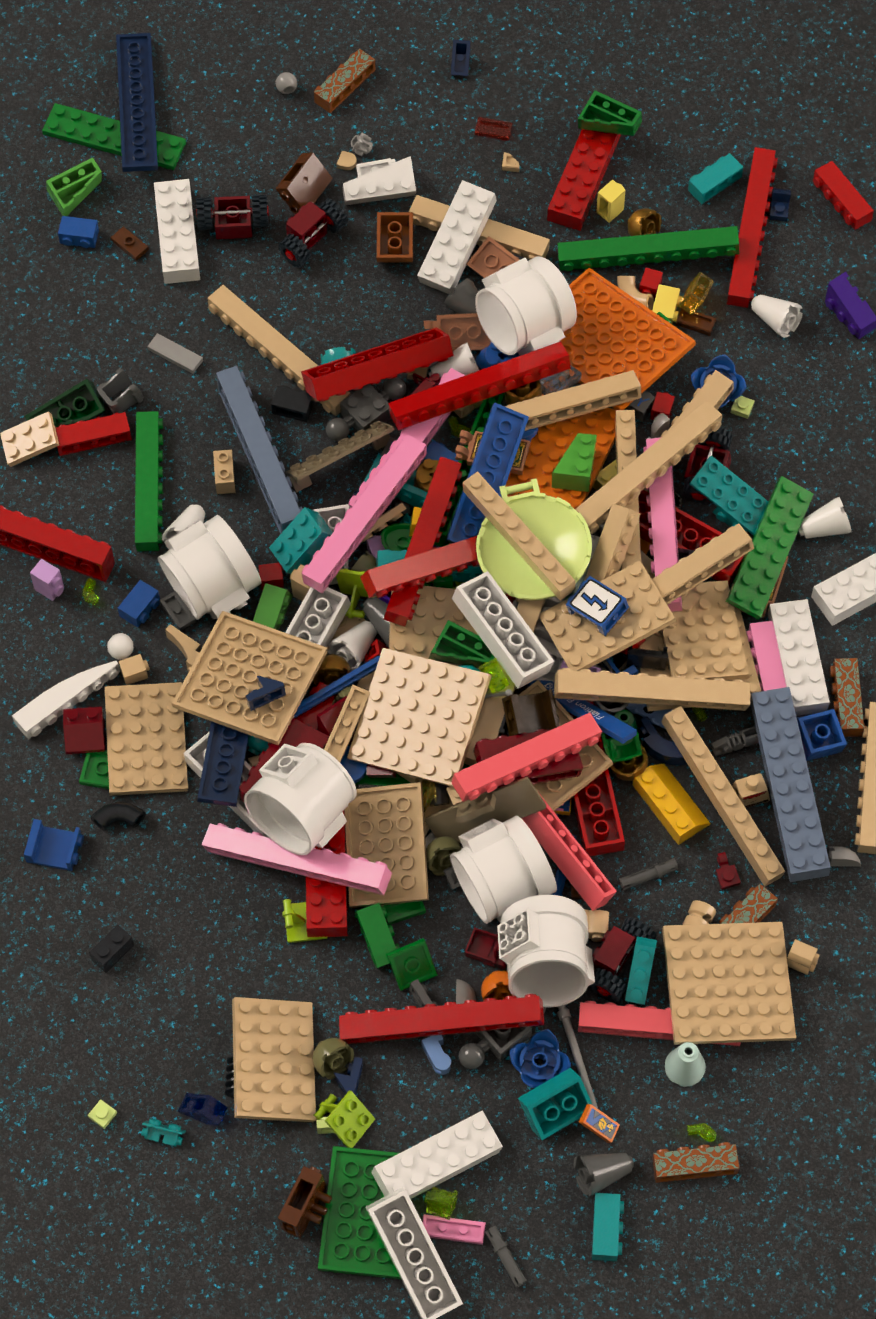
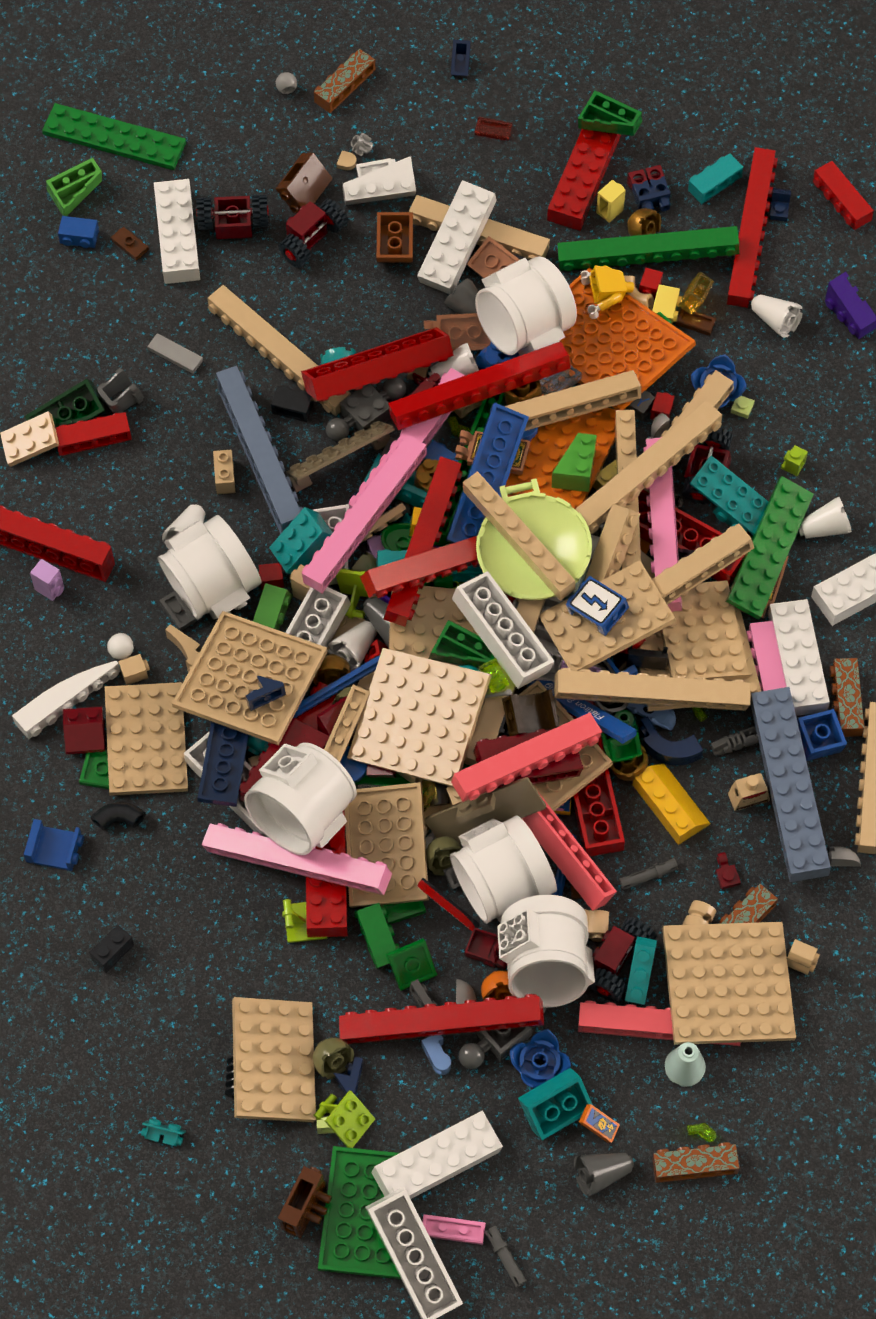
(88, 593): clear neon green arm -> none
(102, 1114): yellowish green plate -> none
(136, 102): dark blue plate -> none
(139, 603): blue brick -> none
(148, 481): green brick -> none
(203, 1108): clear blue slope -> none
(441, 1202): clear neon green brick -> none
(447, 904): none -> red sticker
(510, 163): tan tile -> none
(564, 1016): light grey bar -> none
(607, 287): none -> yellow torso
(607, 1227): teal brick -> none
(650, 189): none -> dark blue hips
(723, 796): tan brick -> none
(794, 460): none -> lime brick

